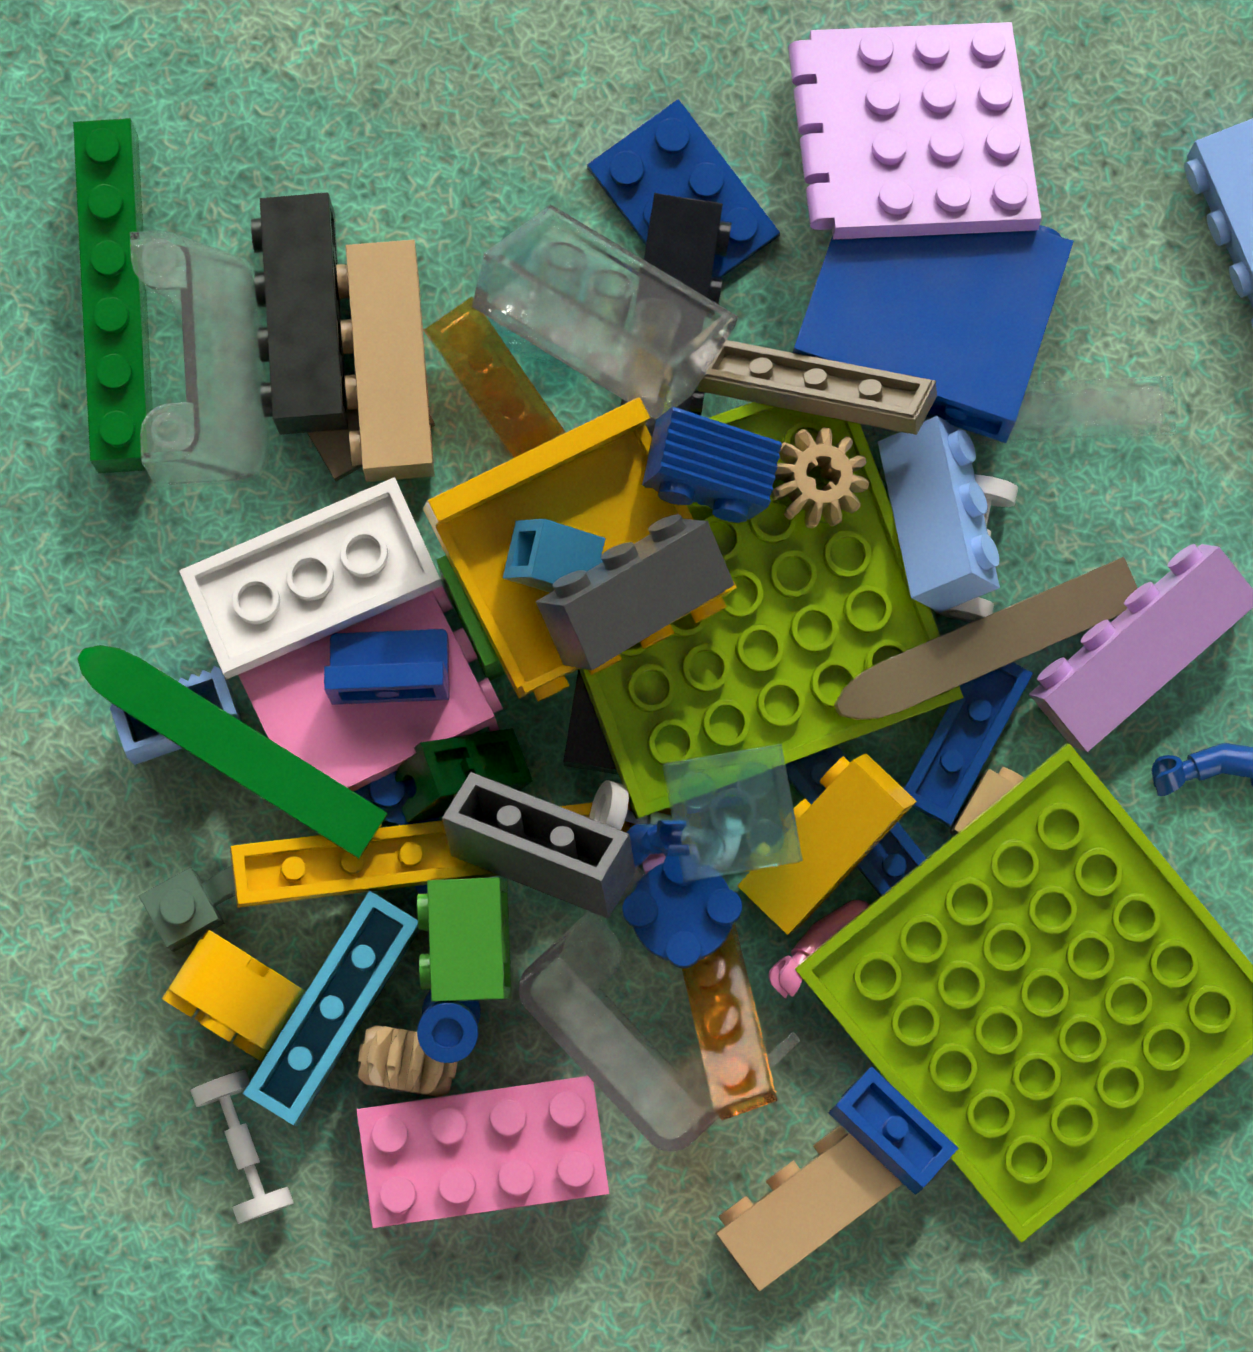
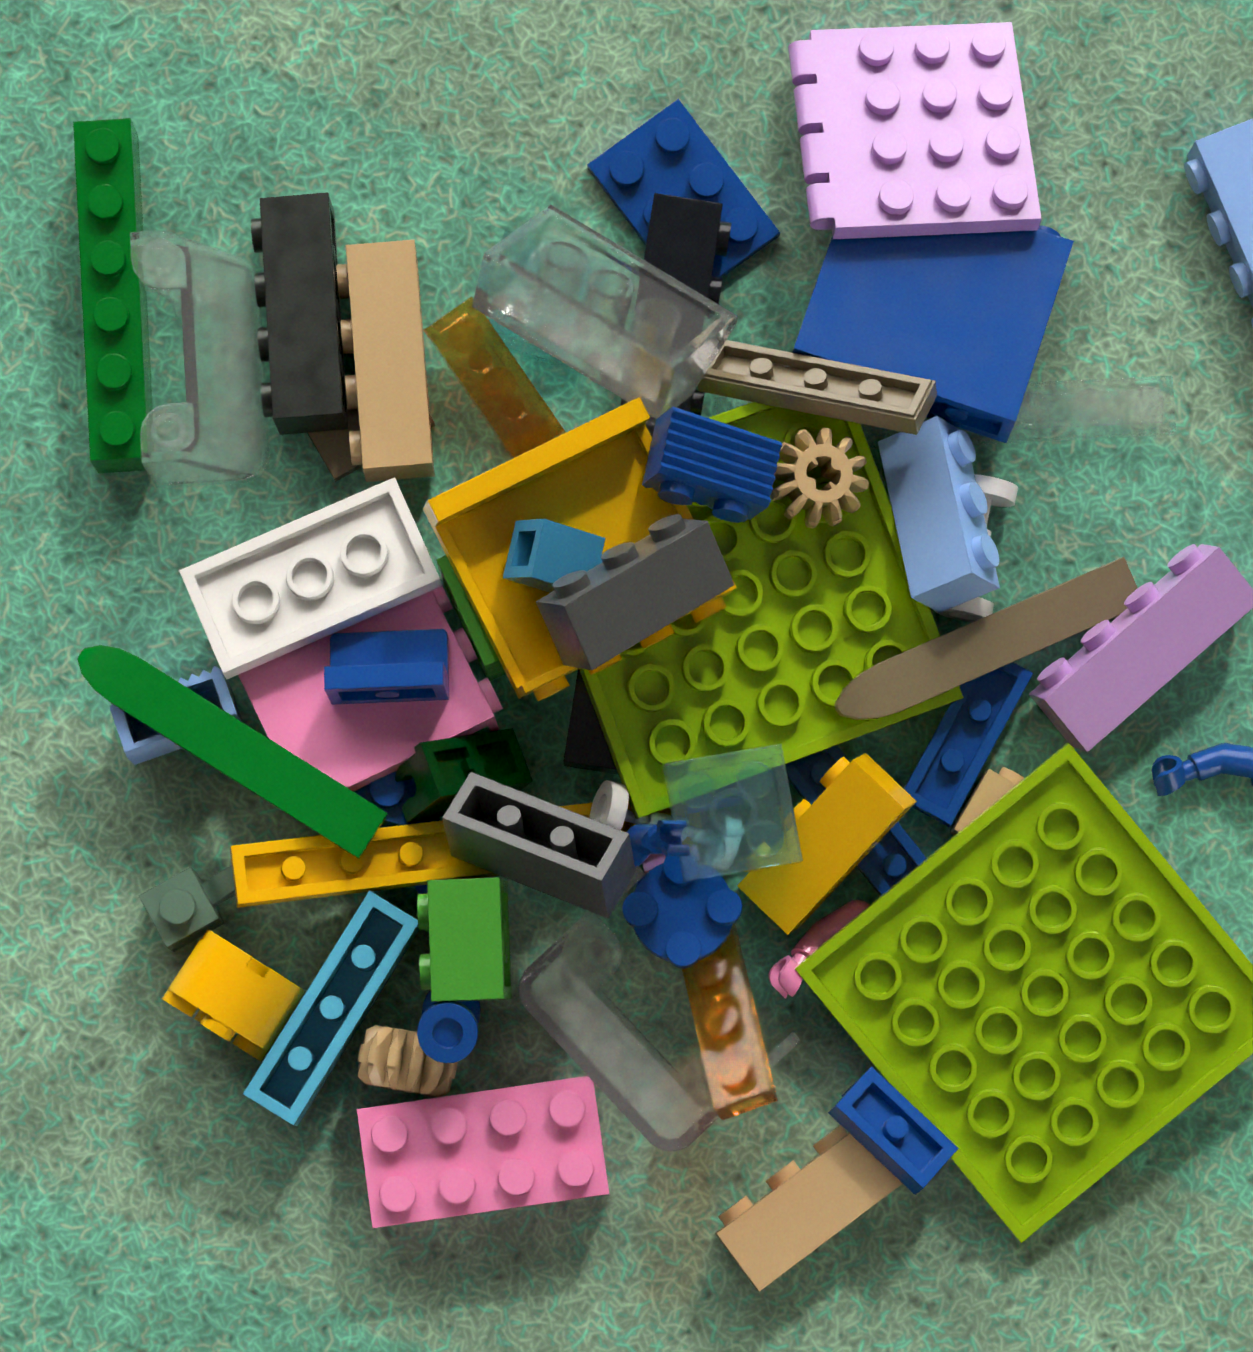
(241, 1146): white wheel -> none

